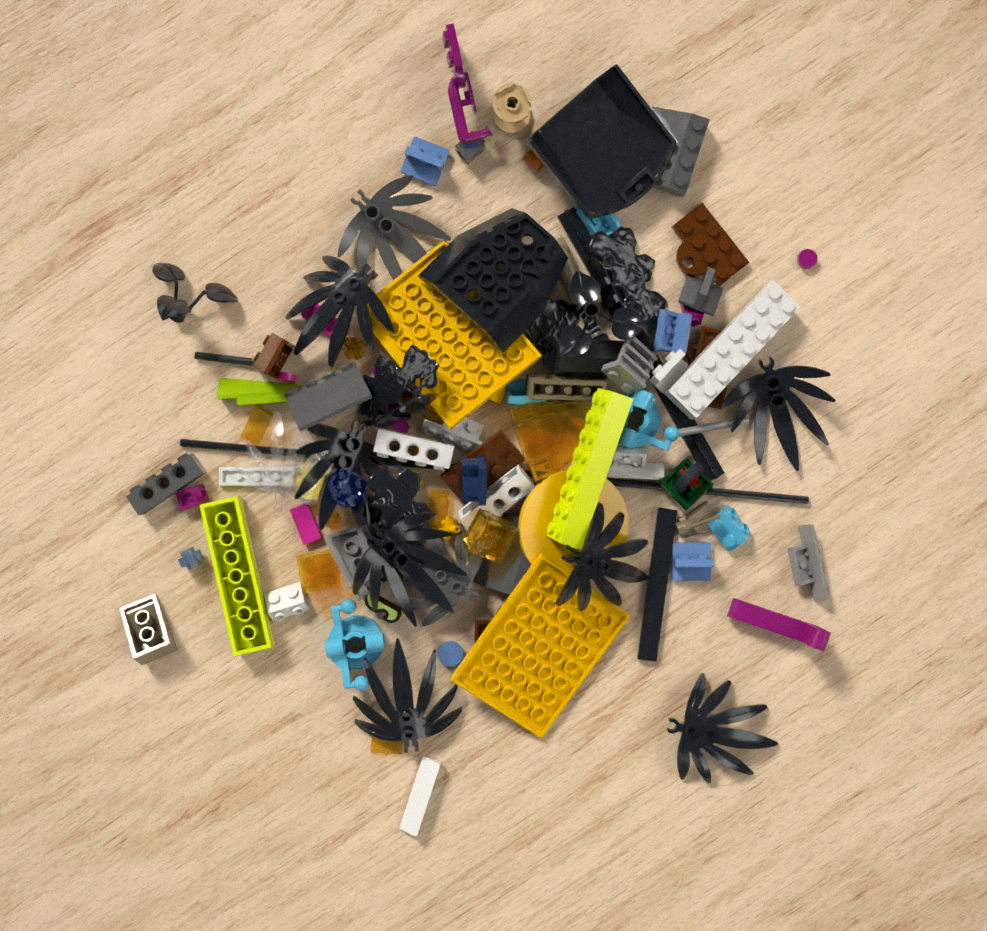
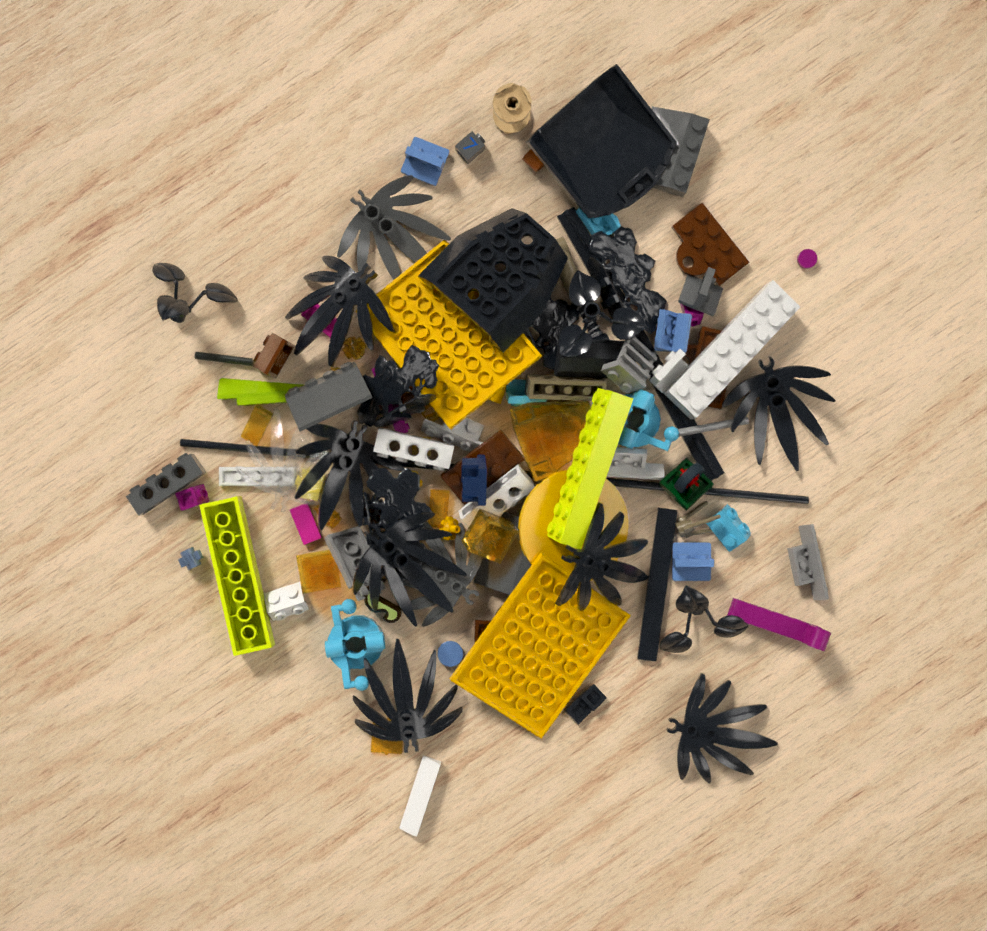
(147, 630): dark tan slope -> none
(286, 377): dark pink tile -> none
(346, 488): clear blue dish -> none
(456, 82): magenta plate -> none
(585, 704): none -> black slope
(696, 603): none -> black plant

